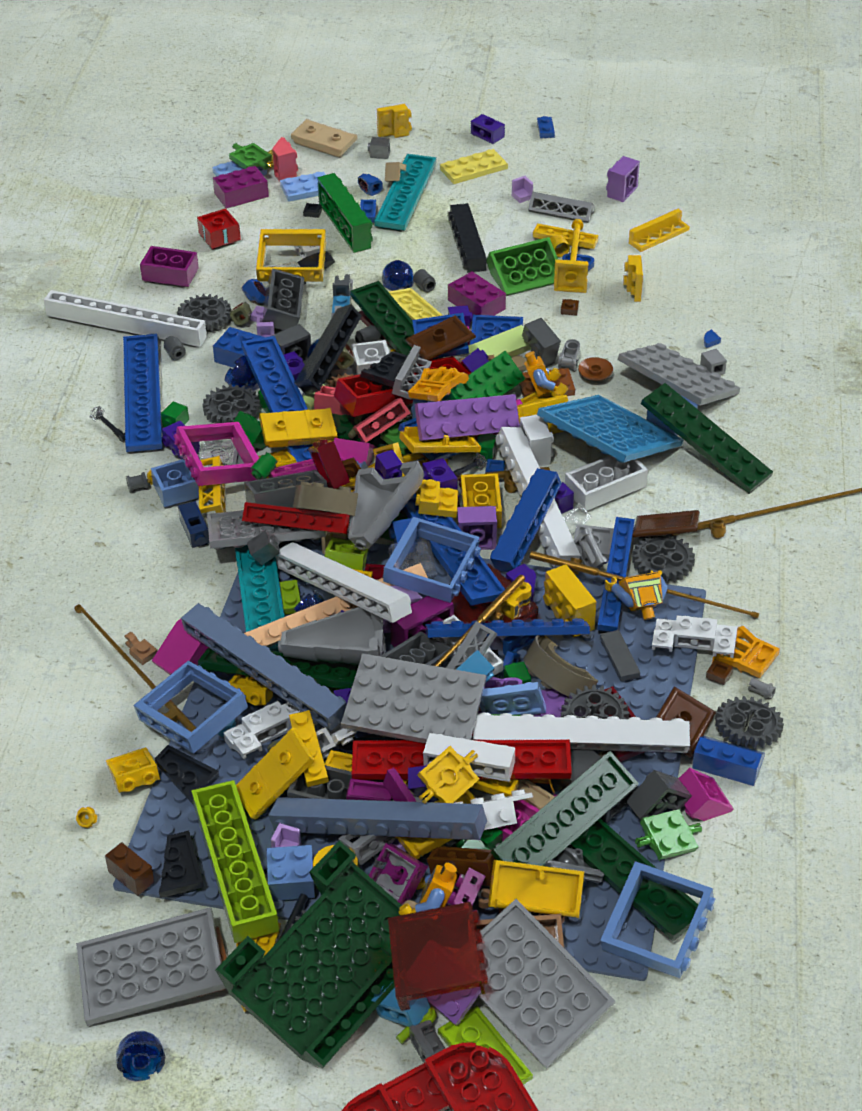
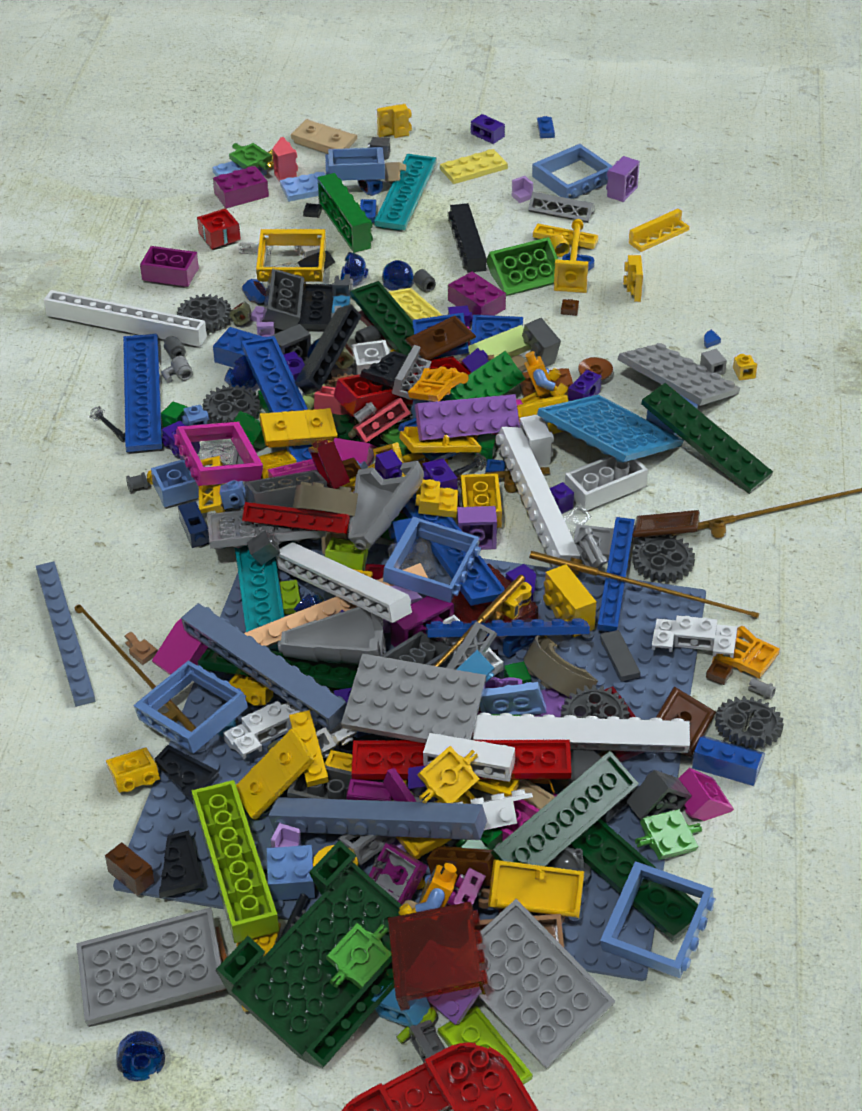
(65, 634): none -> sand blue plate
(82, 821): yellow plate -> none
(180, 367): none -> light grey piece
(195, 416): none -> medium blue brick
(233, 494): none -> medium blue brick
(252, 248): none -> clear slope
(263, 466): green brick -> none
(316, 306): none -> black plate
(355, 266): none -> clear blue cylinder
(356, 163): none -> medium blue window
(358, 955): none -> bright green plate
(365, 412): none -> light grey pin
(511, 657): blue tile -> none
(525, 520): blue brick -> none
(543, 171): none -> medium blue window
(570, 354): light grey piece -> none
(585, 386): none -> dark purple brick
(590, 874): dark grey axle -> none
(640, 592): torso -> none
(744, 362): none -> yellow brick

